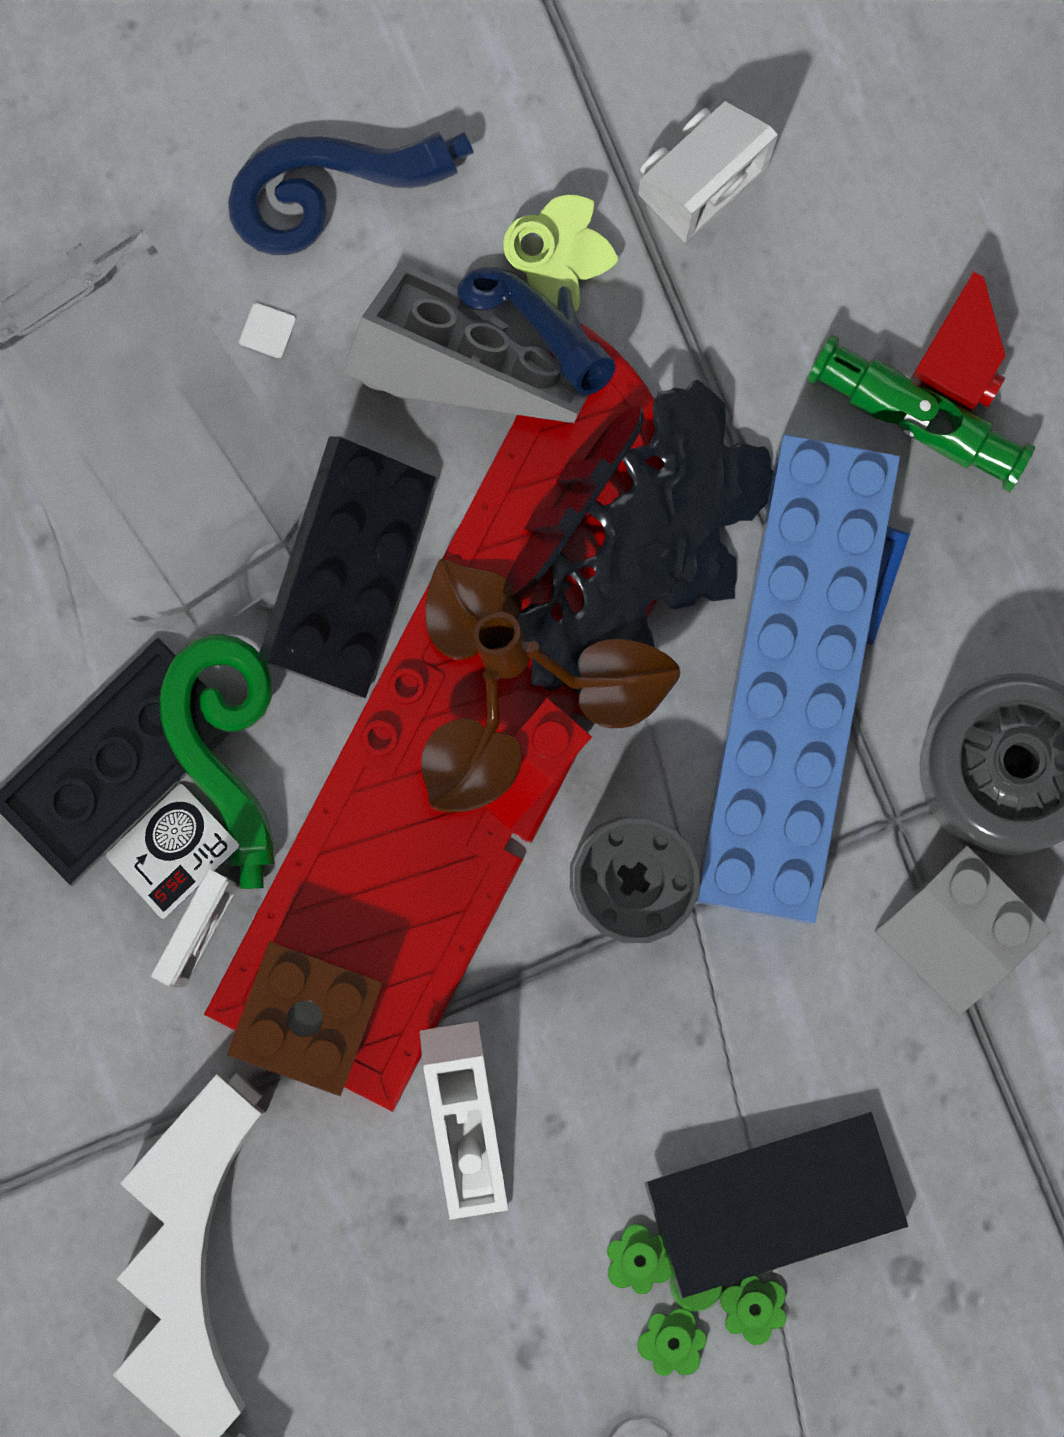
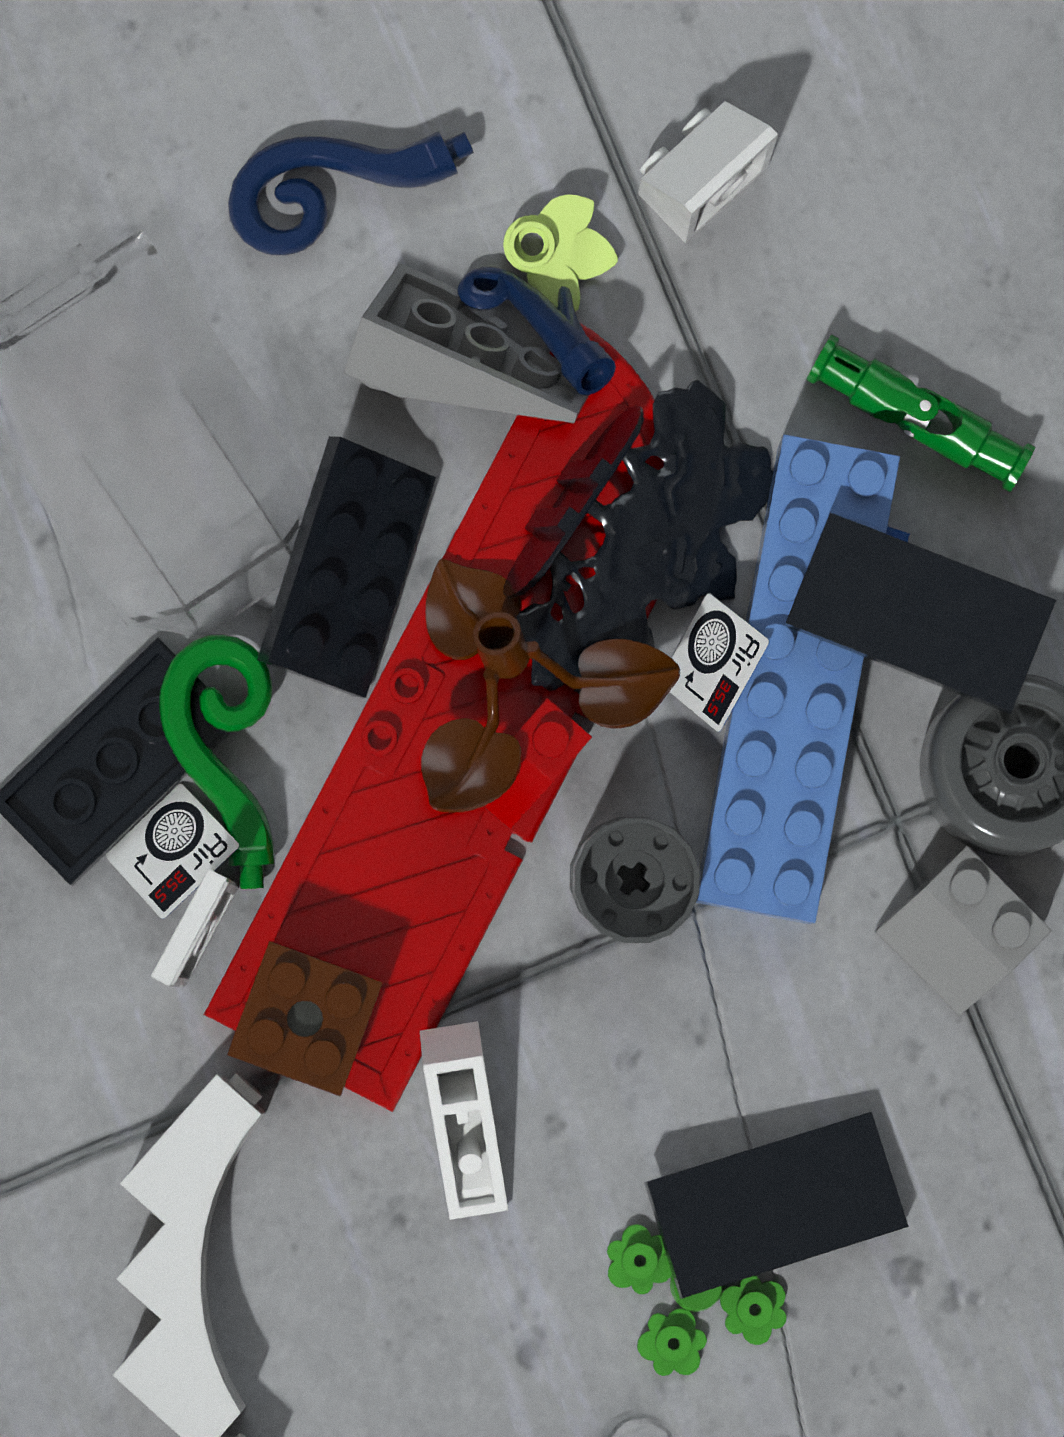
(267, 330): white sticker -> none
(716, 661): none -> white sticker
(920, 613): none -> black tile
(965, 351): red slope -> none

